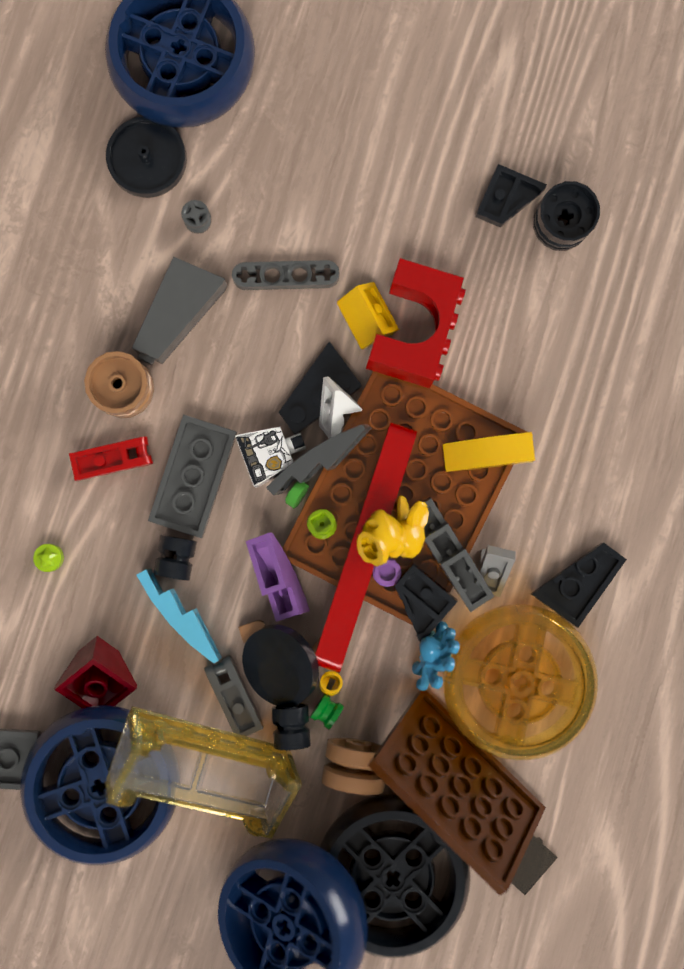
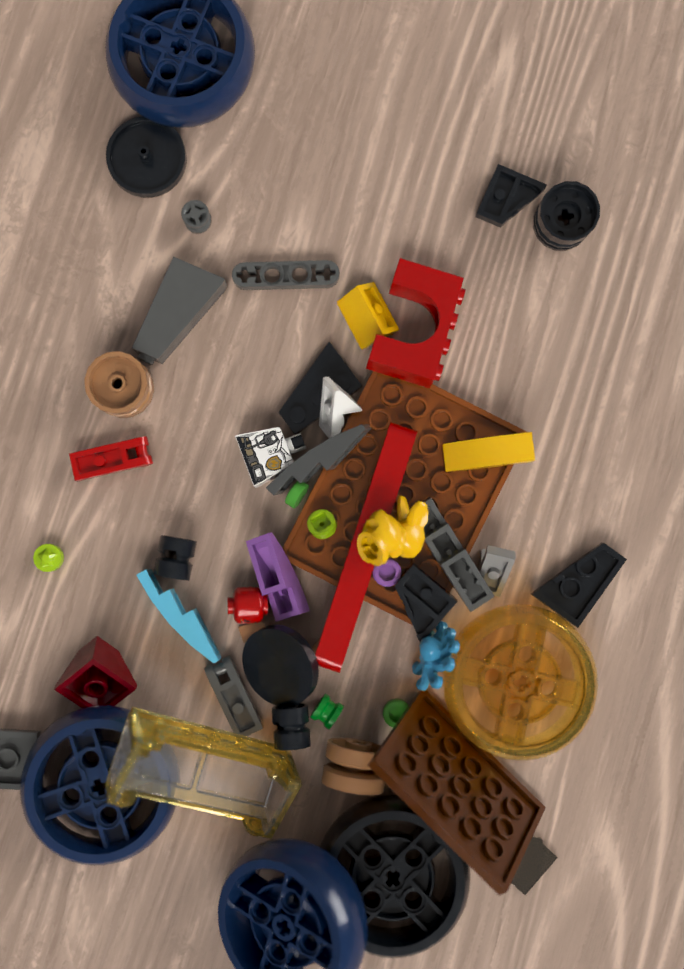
(192, 476): dark grey plate -> none
(248, 605): none -> red head
(324, 681): yellow hinge -> none
(393, 711): none -> bright green tile

